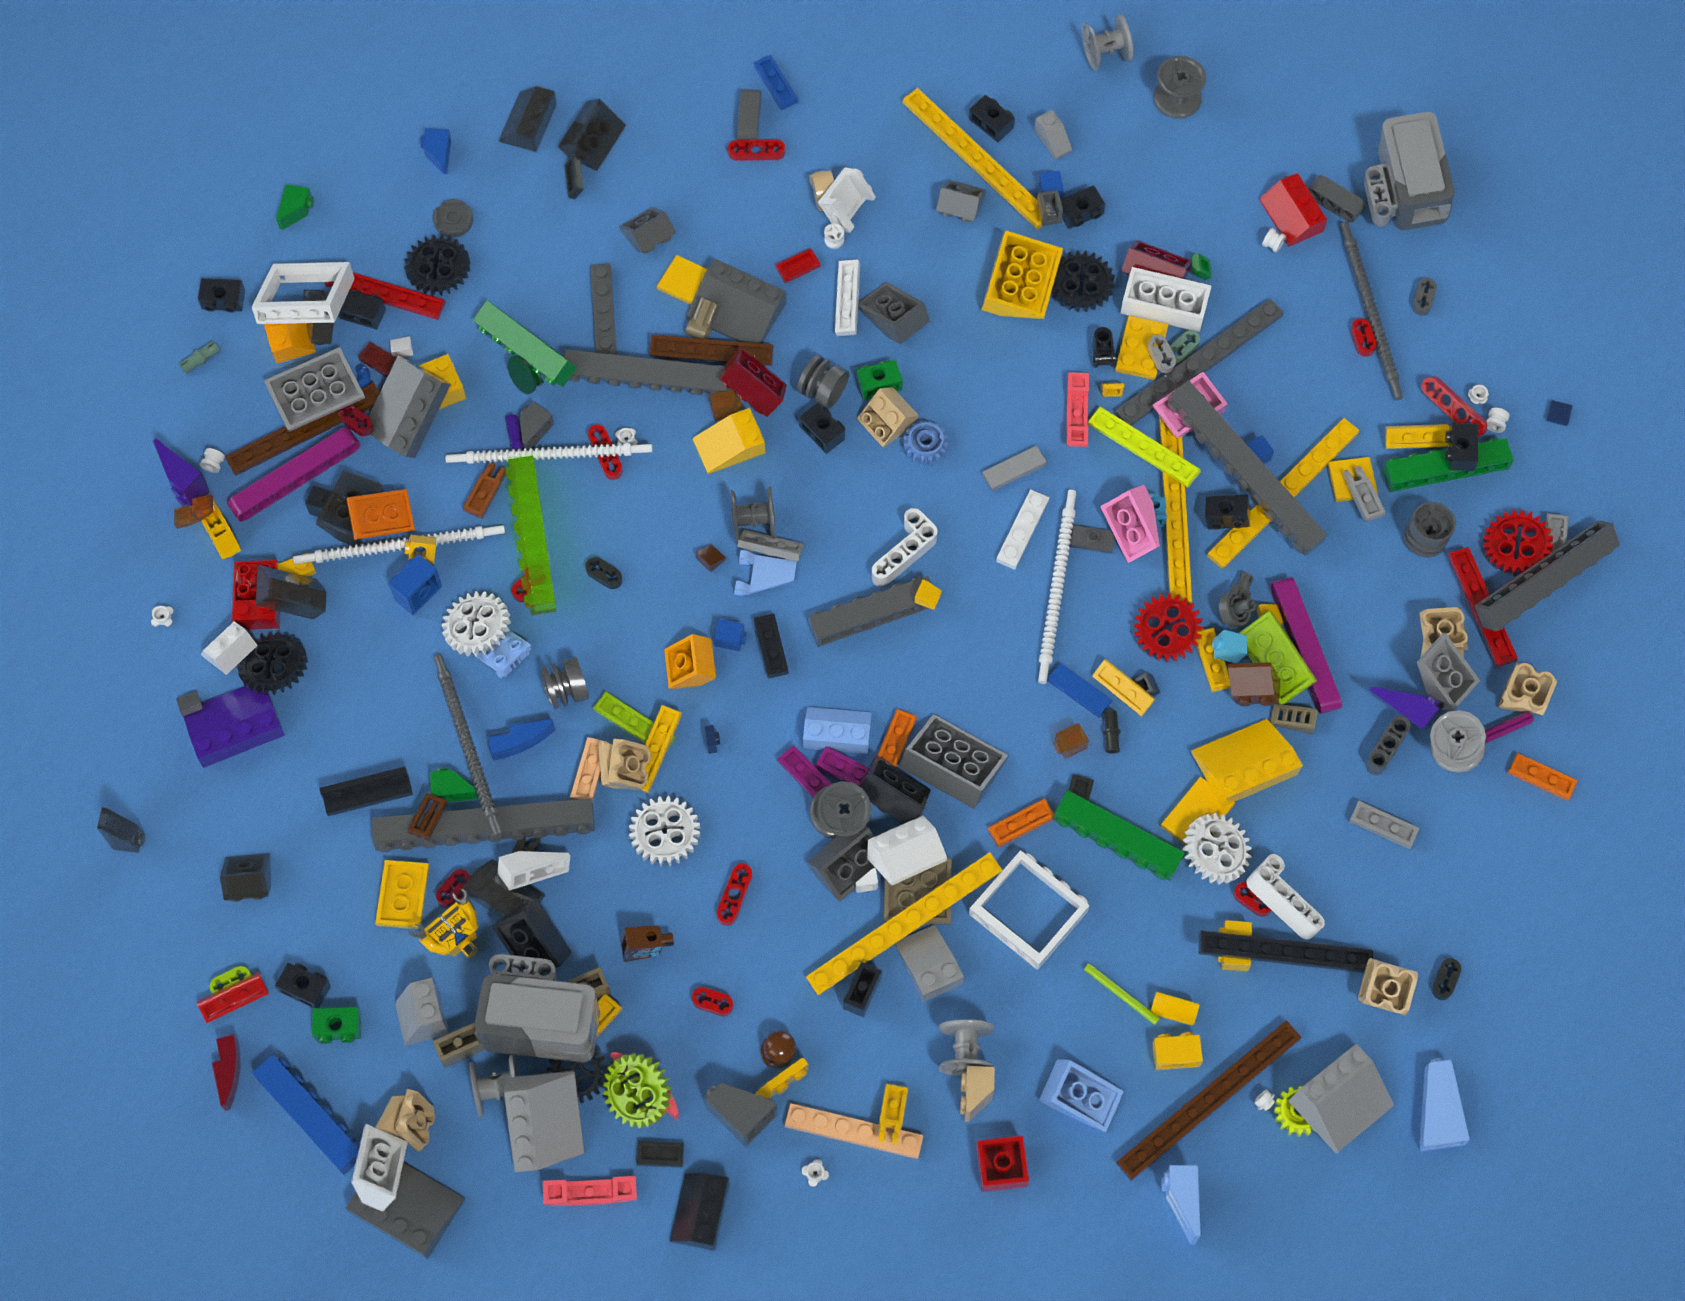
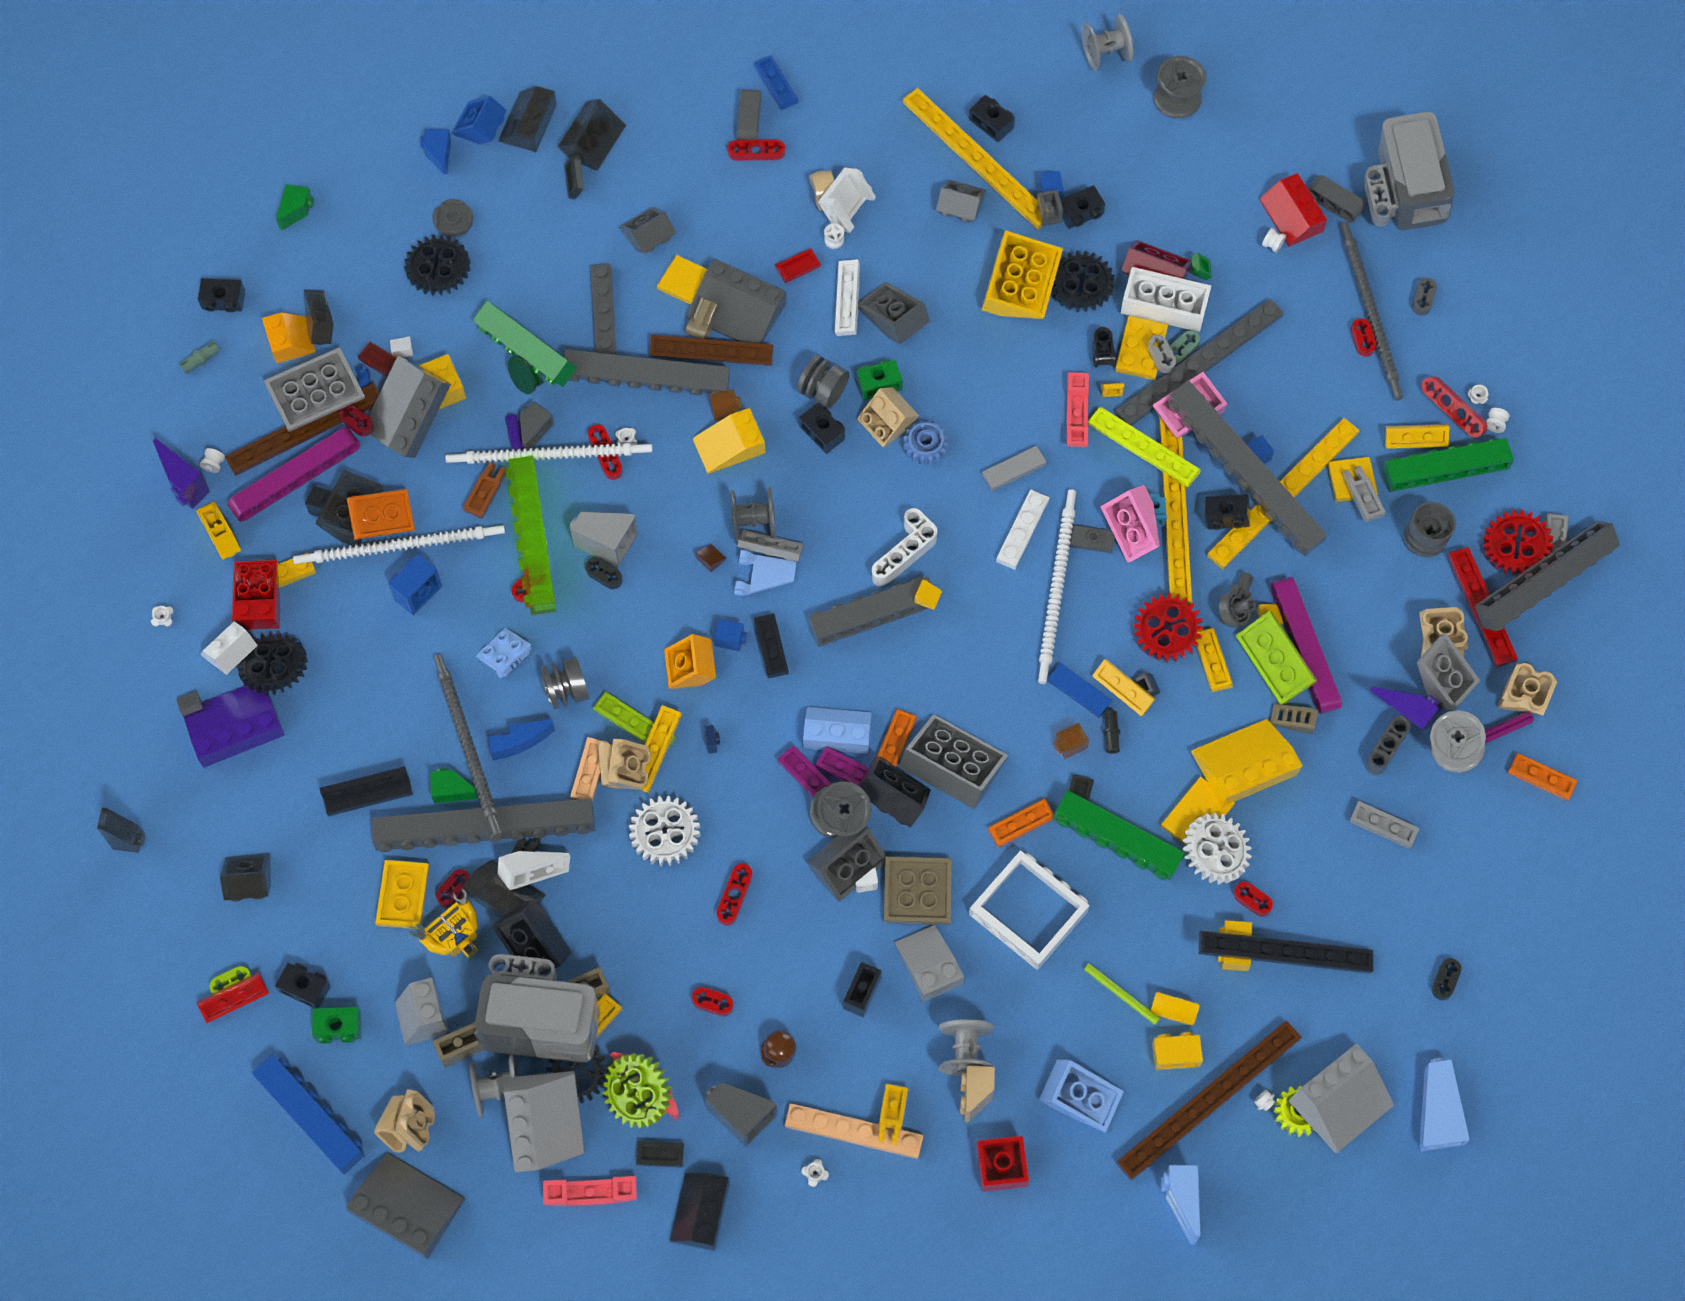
(200, 509): clear orange slope -> none
(227, 1070): dark red slope -> none
(289, 593): clear smoke slope -> none
(303, 311): white window -> none
(362, 309): black brick -> none
(378, 1167): white slope -> none
(398, 296): red tile -> none
(420, 833): reddish brown tile -> none
(428, 543): yellow brick -> none
(476, 623): white gear -> none
(480, 120): none -> blue slope
(604, 534): none -> light grey slope
(644, 942): reddish brown torso -> none
(753, 382): dark red slope -> none
(780, 1083): yellow hinge -> none
(904, 923): yellow plate -> none
(906, 850): white slope -> none
(1052, 134): light grey slope -> none
(1230, 646): medium azure brick -> none
(1254, 683): slope -> none
(1283, 899): white beam -> none
(1388, 986): tan piece -> none
(1466, 436): black brick -> none
(1559, 413): dark blue tile -> none

